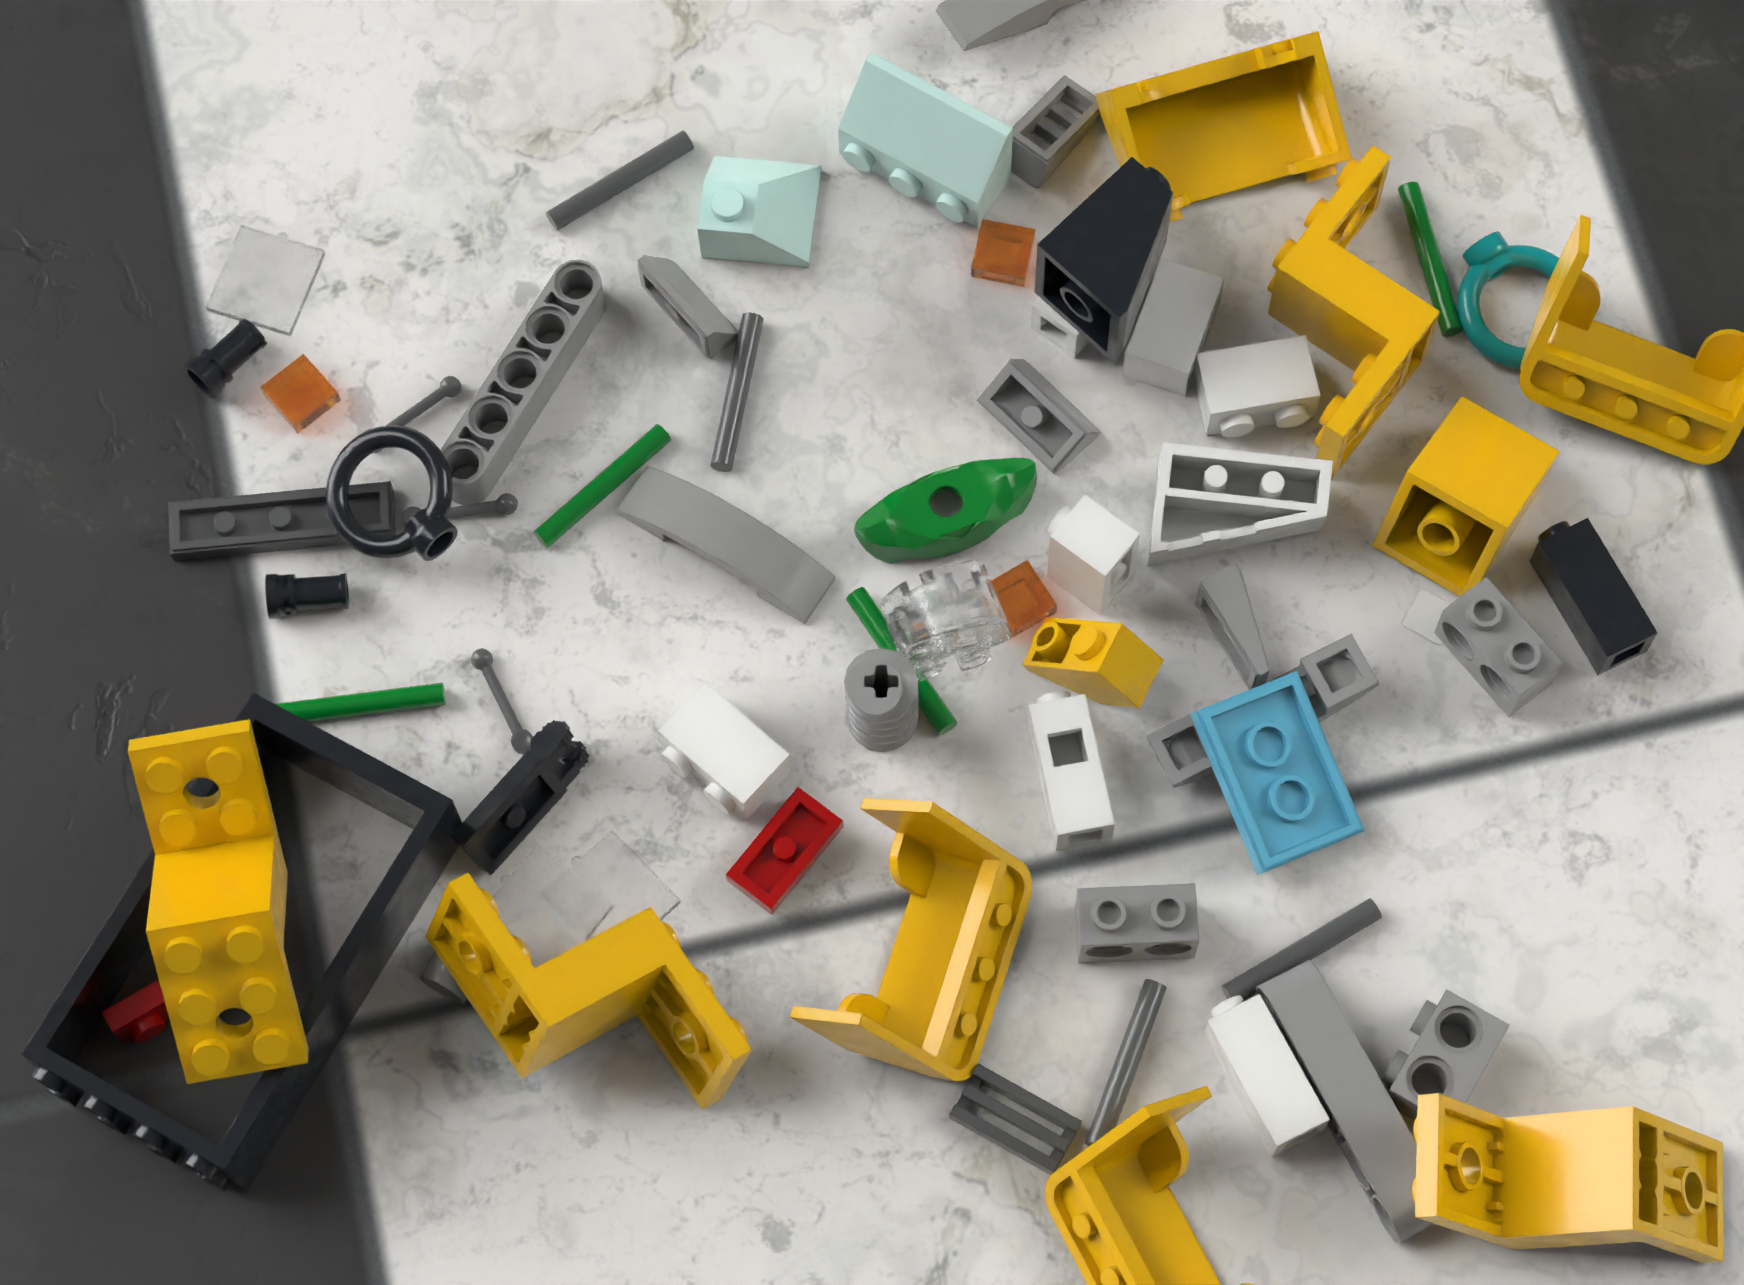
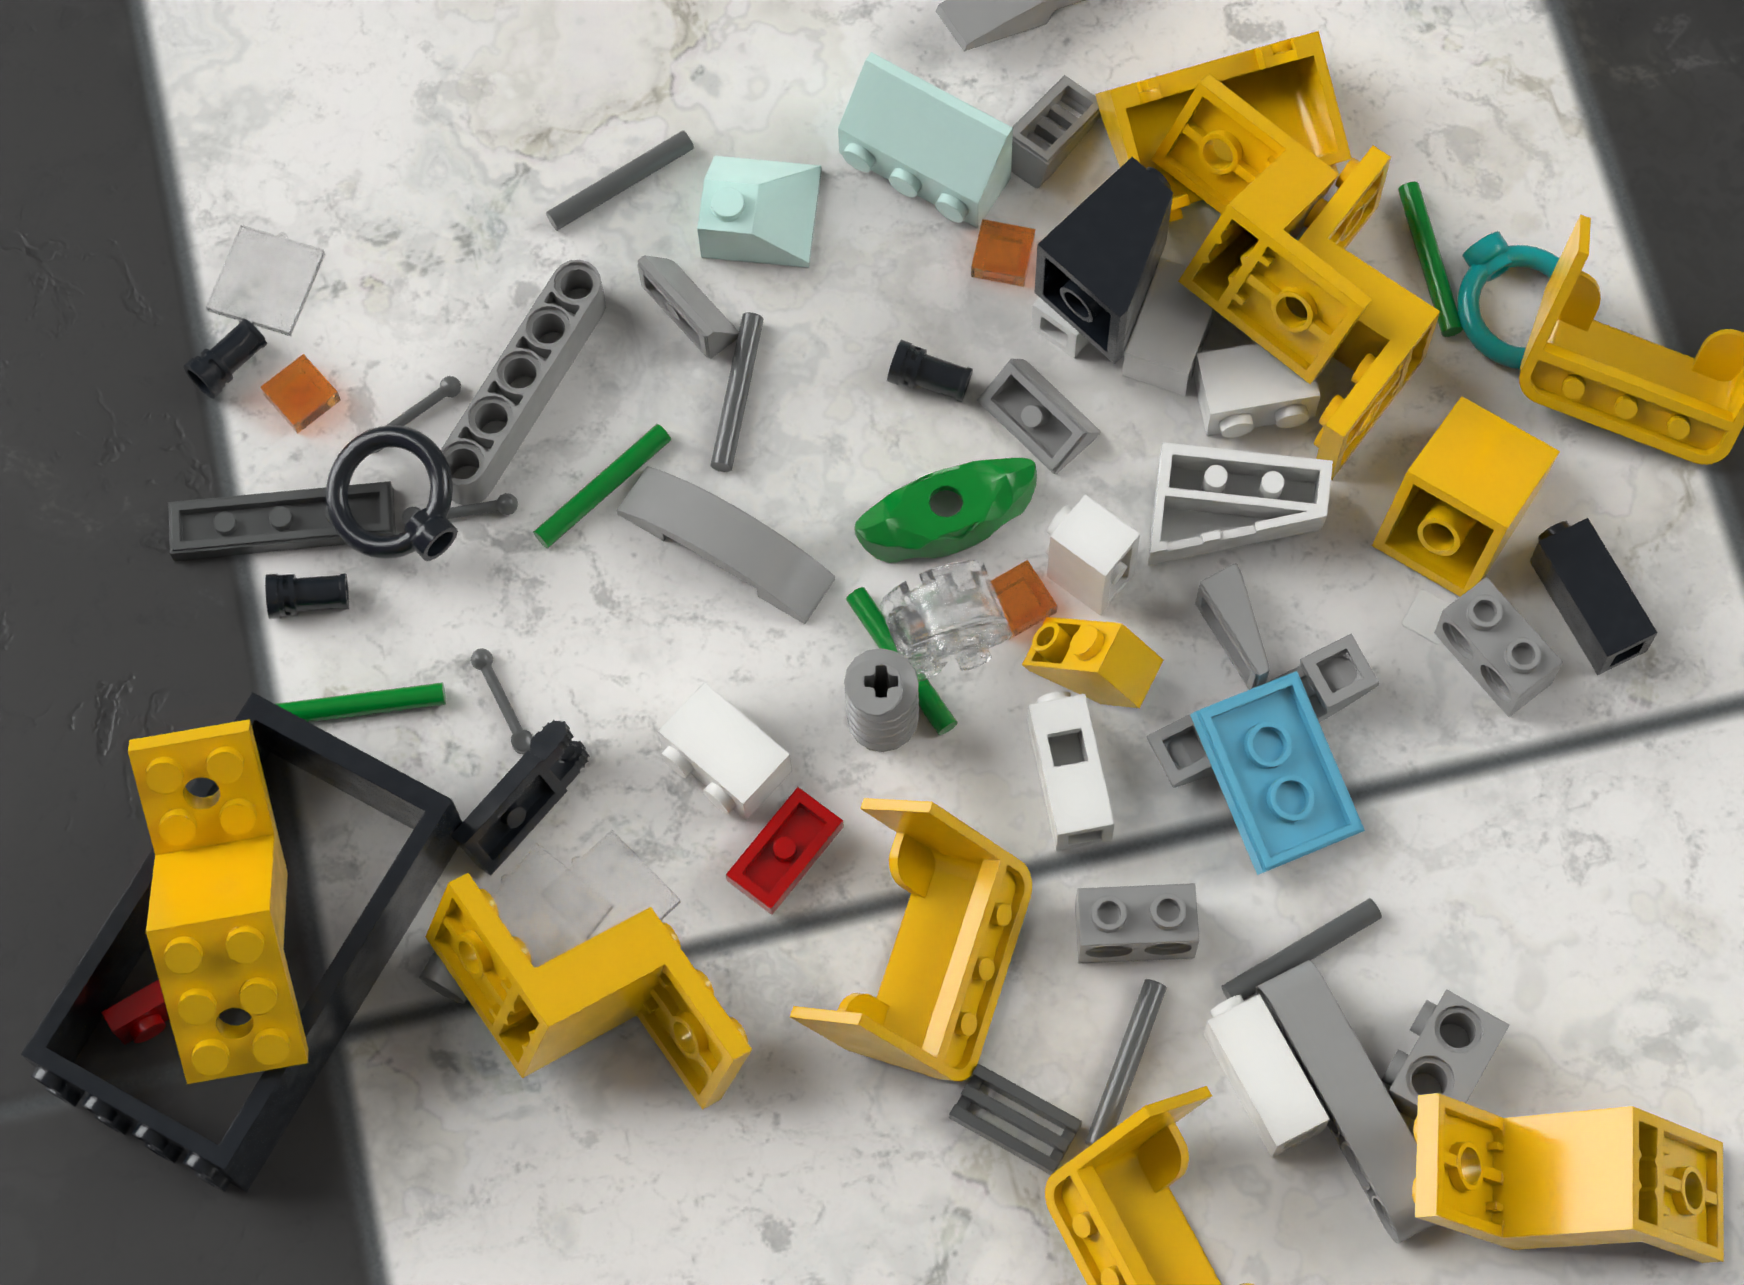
(915, 367): none -> black pin
(1253, 250): none -> yellow bracket

